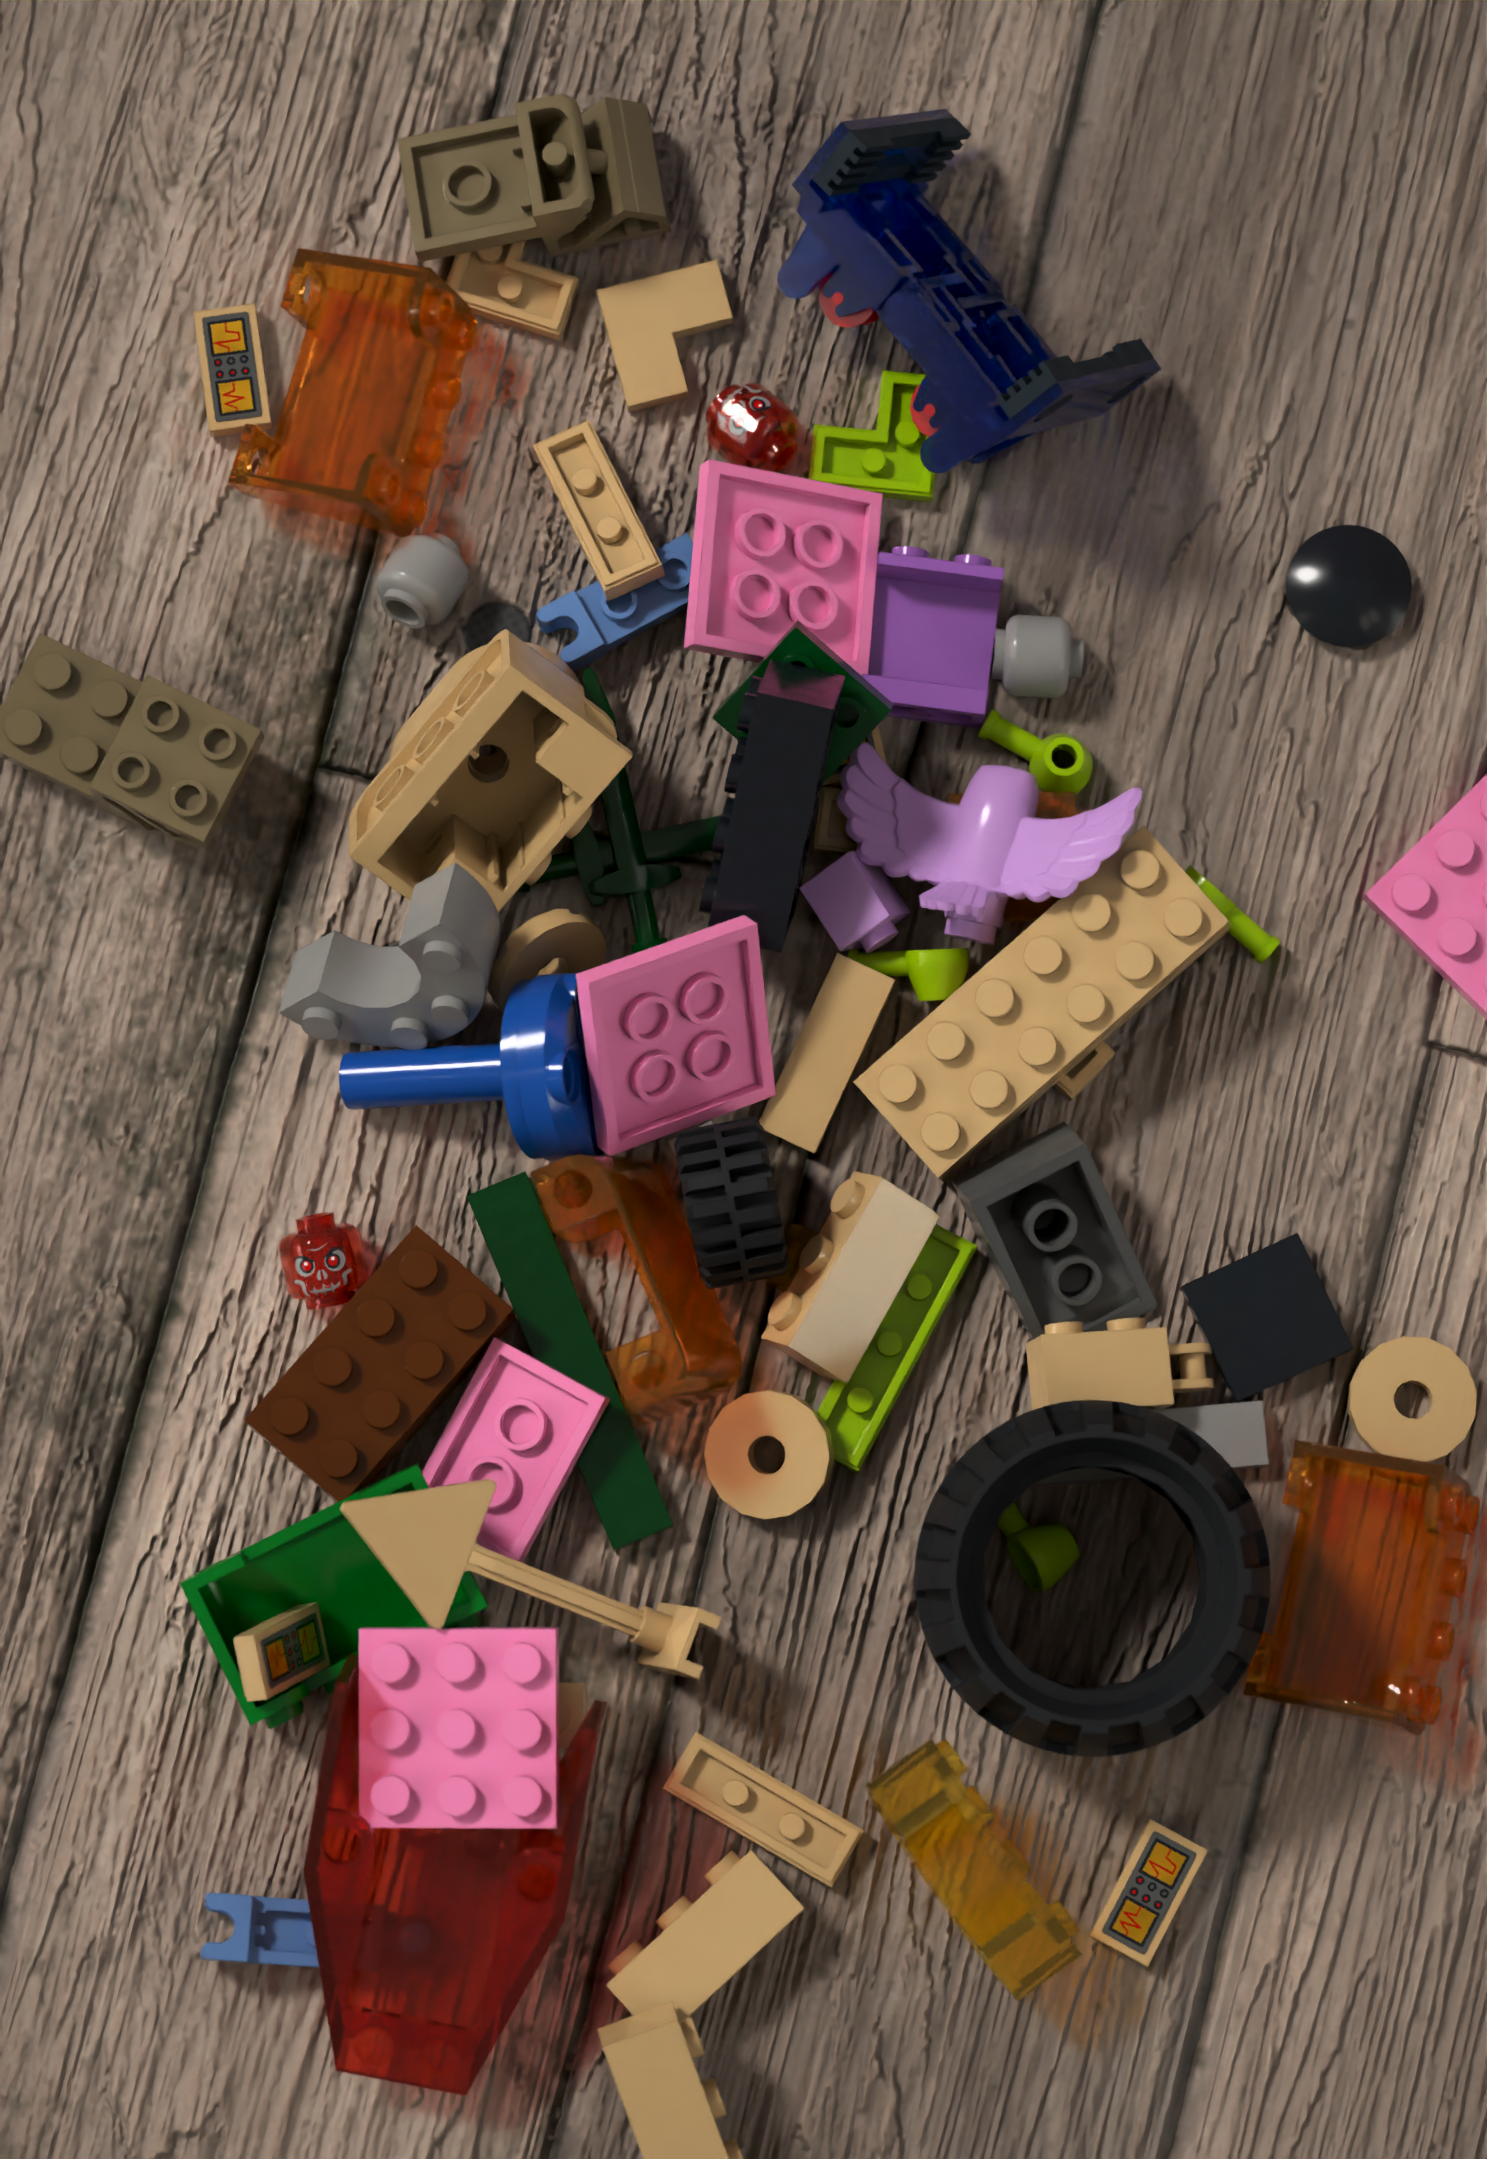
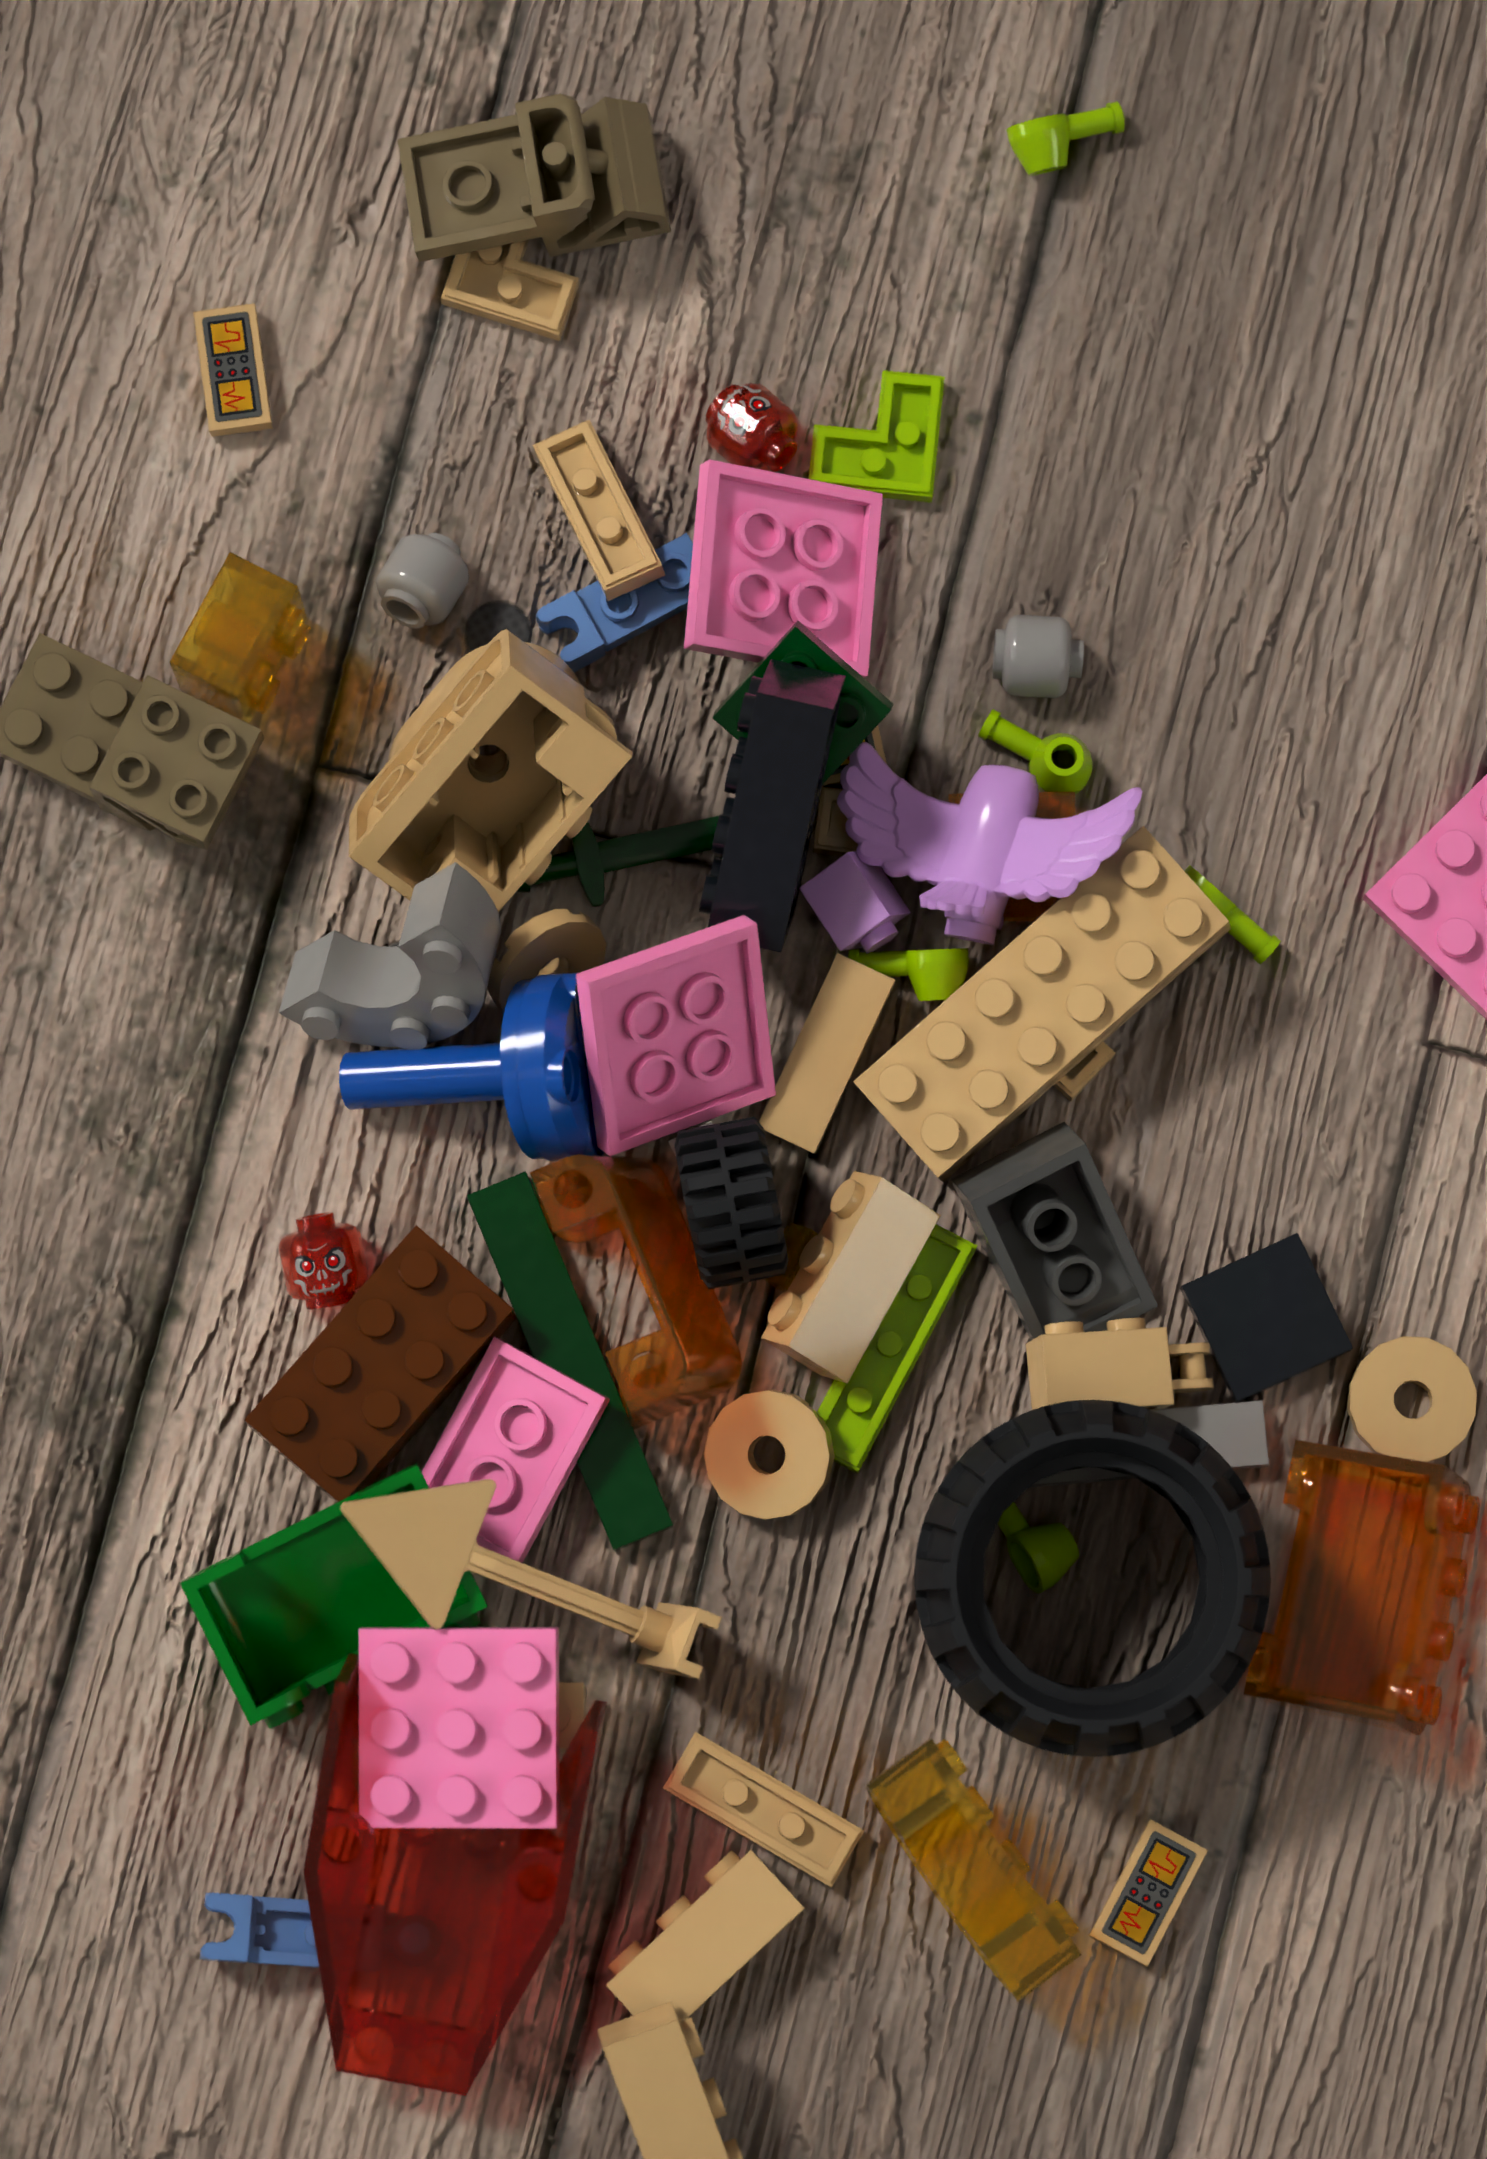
(241, 639): none -> clear yellow brick
(281, 1651): tile -> none
(364, 393): clear orange windscreen -> none
(633, 876): dark green sword -> none
(645, 320): tan tile -> none
(893, 257): clear blue container -> none
(934, 635): medium lavender panel -> none
(1044, 141): none -> lime bar
(1348, 586): black dish -> none

